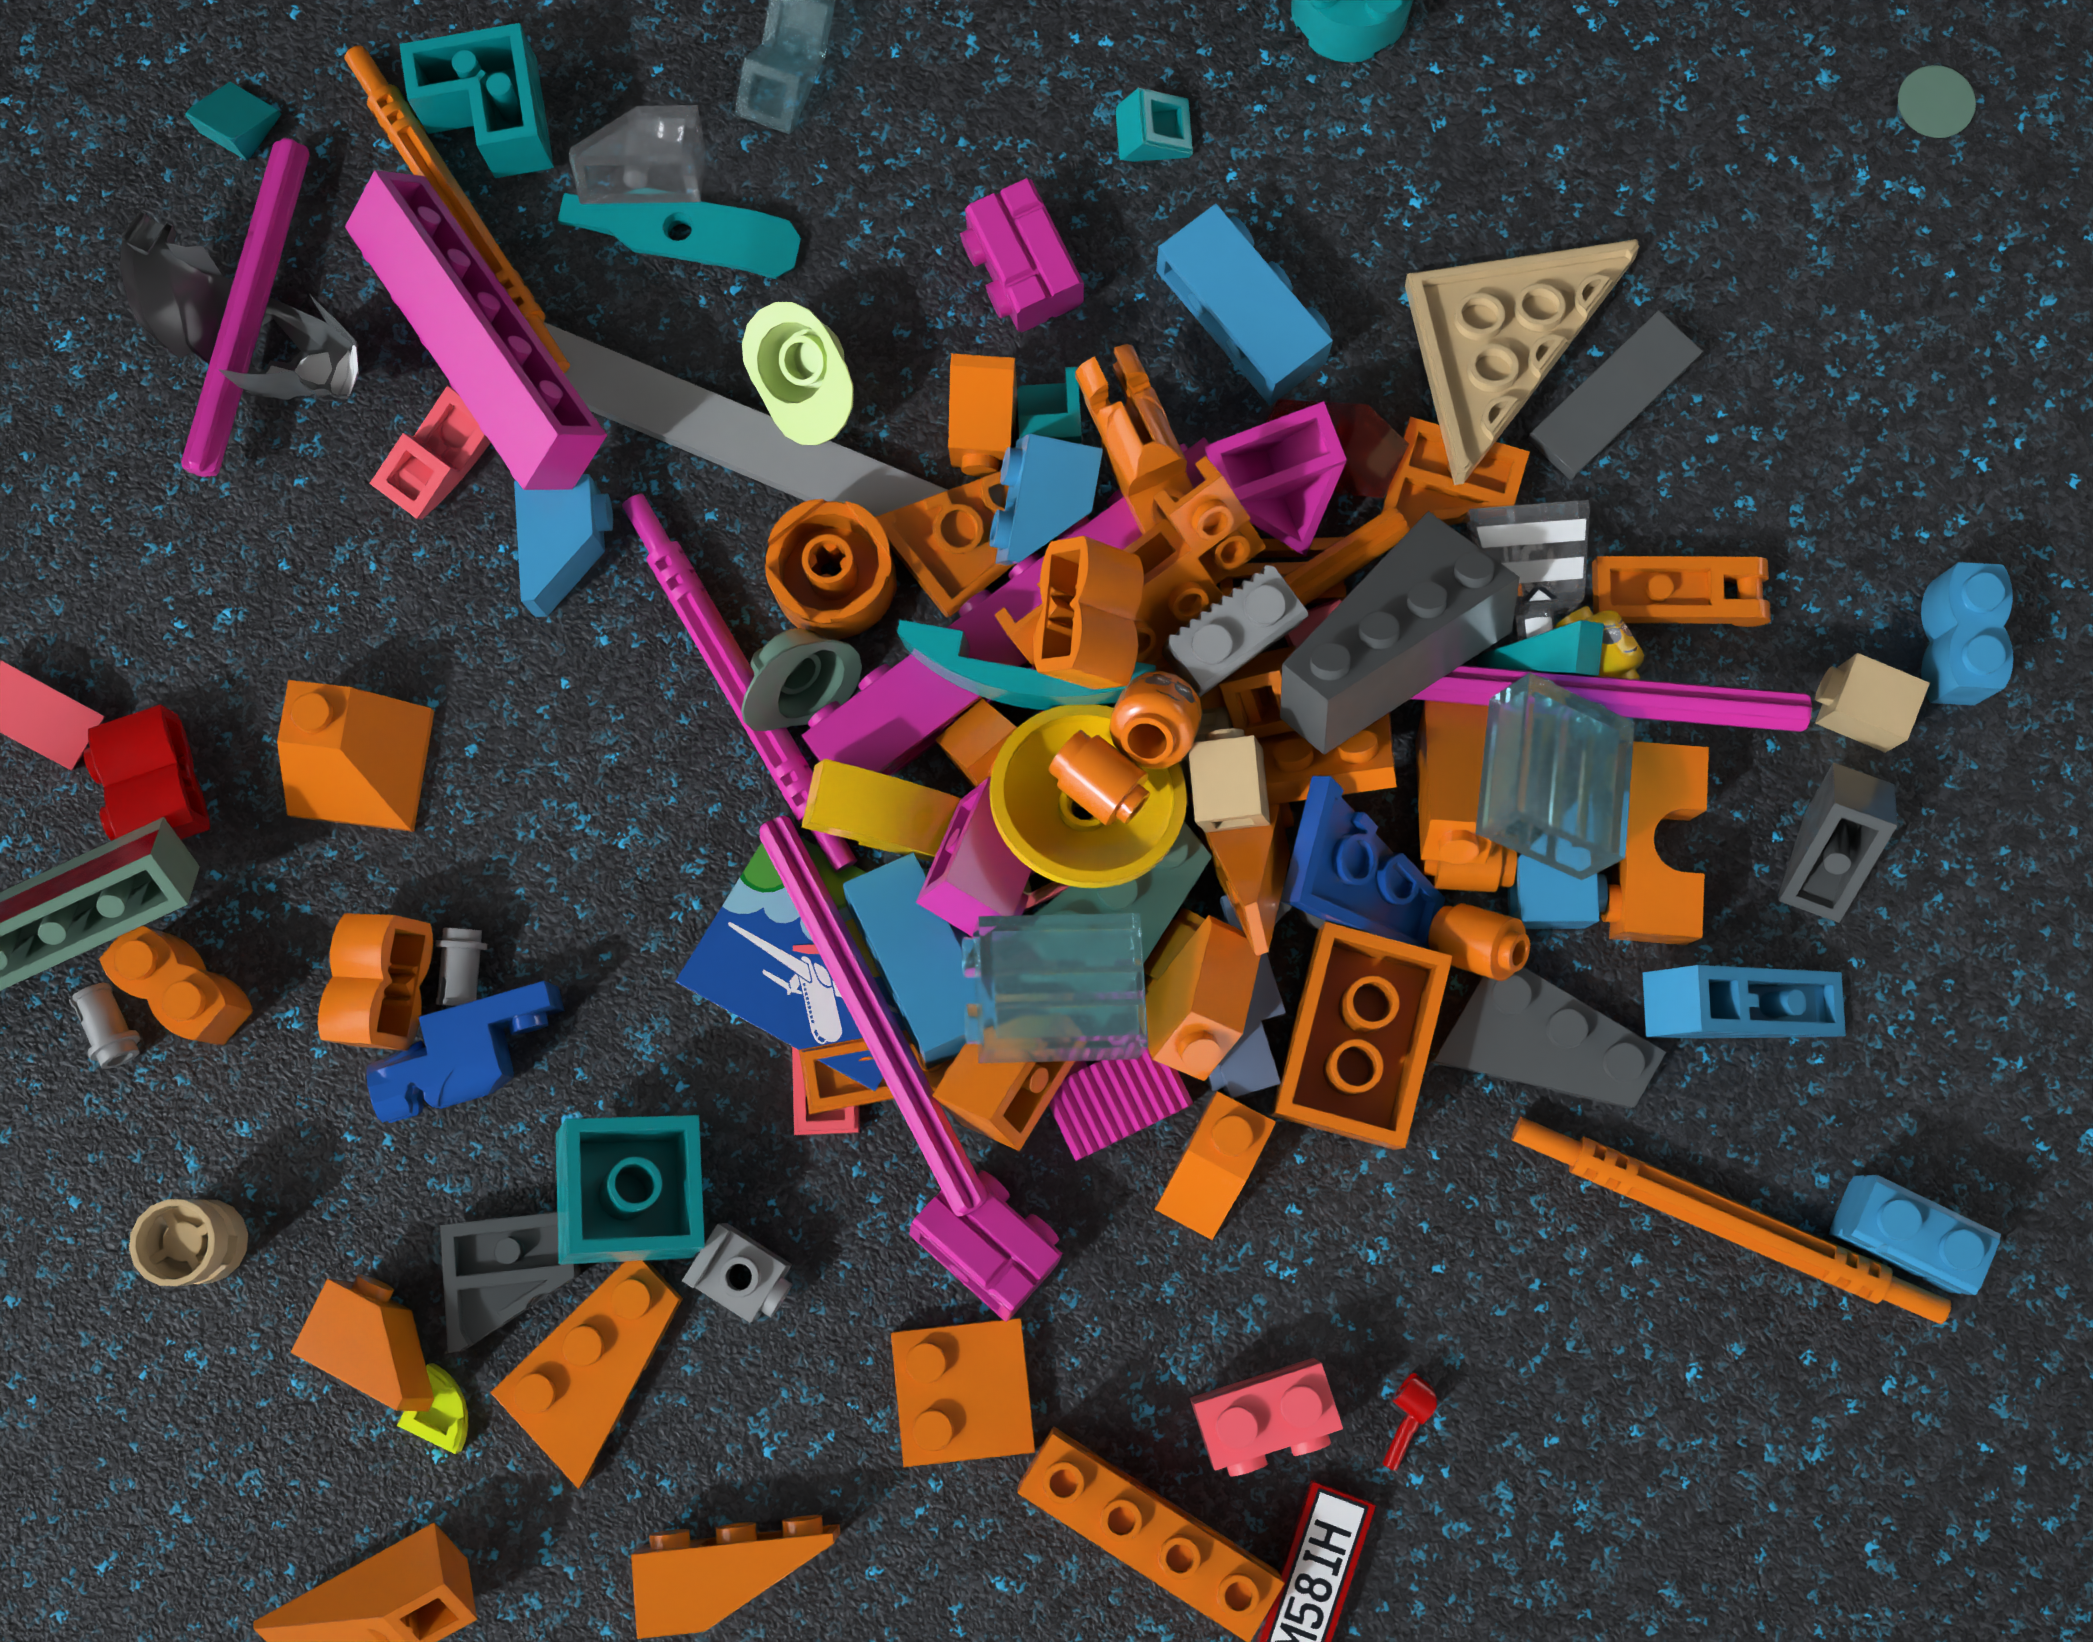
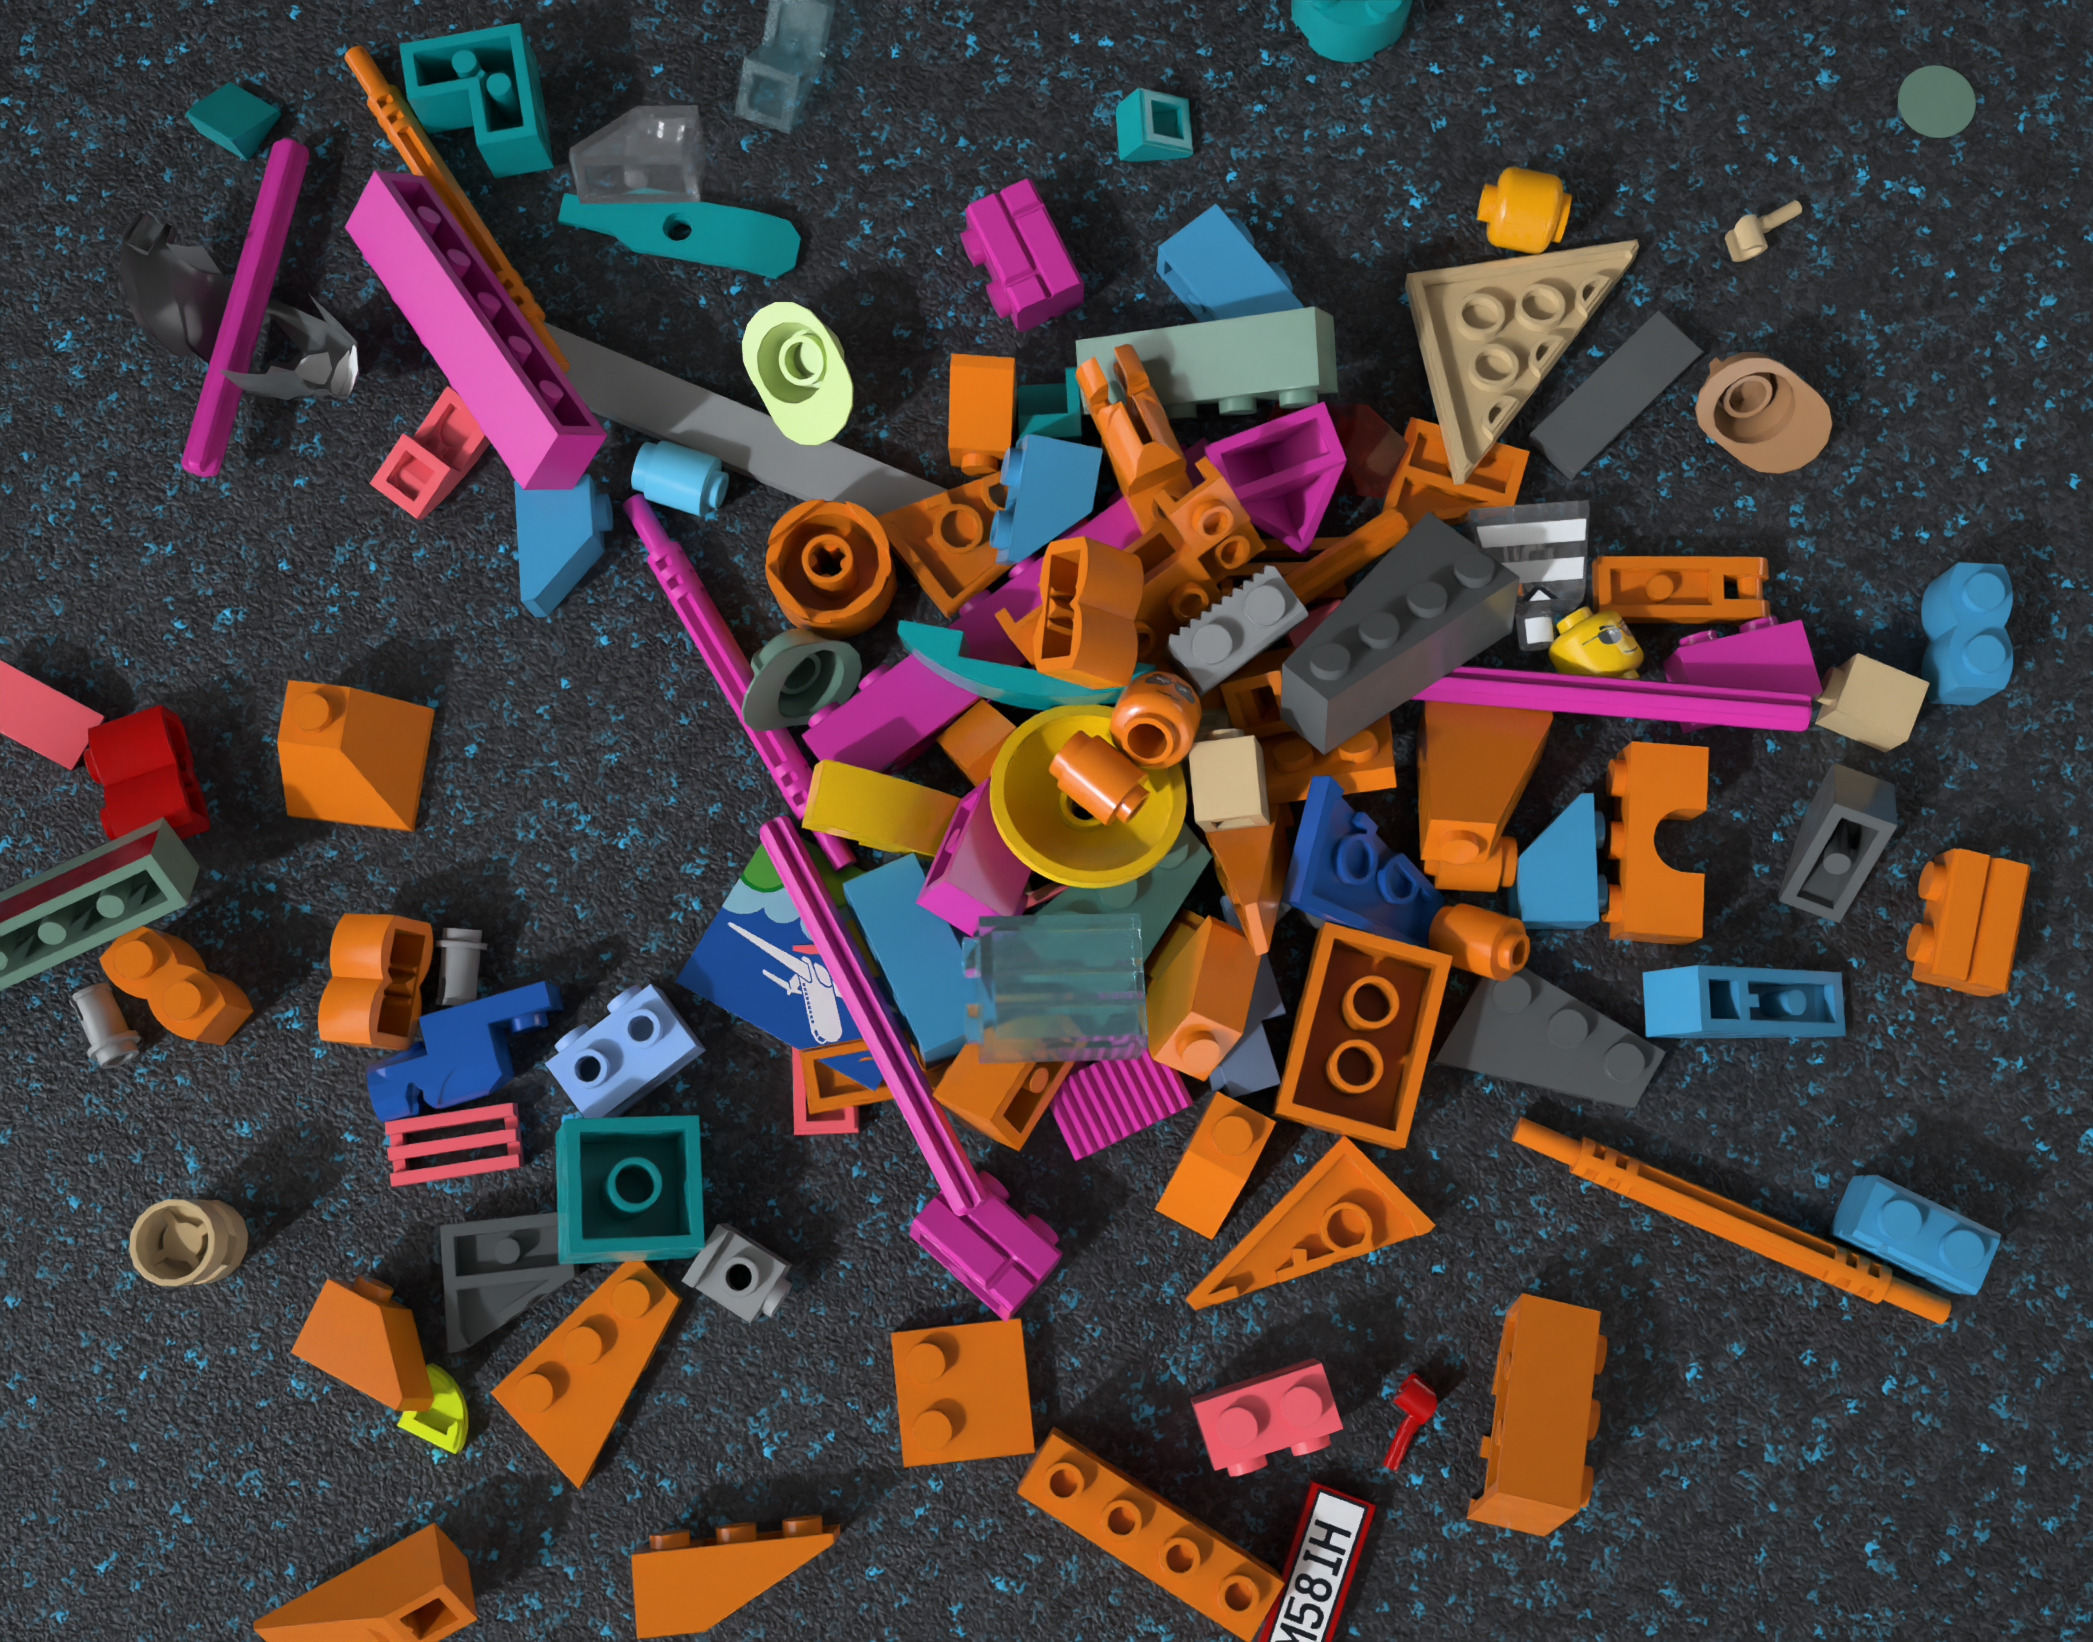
(400, 1151): none -> coral tile
(624, 1054): none -> light blue brick
(679, 477): none -> medium azure brick
(1227, 362): none -> sand green brick
(1326, 1217): none -> orange wing
(1524, 210): none -> light orange head
(1541, 1416): none -> orange wedge
(1556, 777): clear light blue brick -> none
(1563, 650): teal piece -> none
(1748, 237): none -> tan hand
(1759, 657): none -> dark pink brick
(1763, 413): none -> medium nougat piece
(1968, 922): none -> orange brick

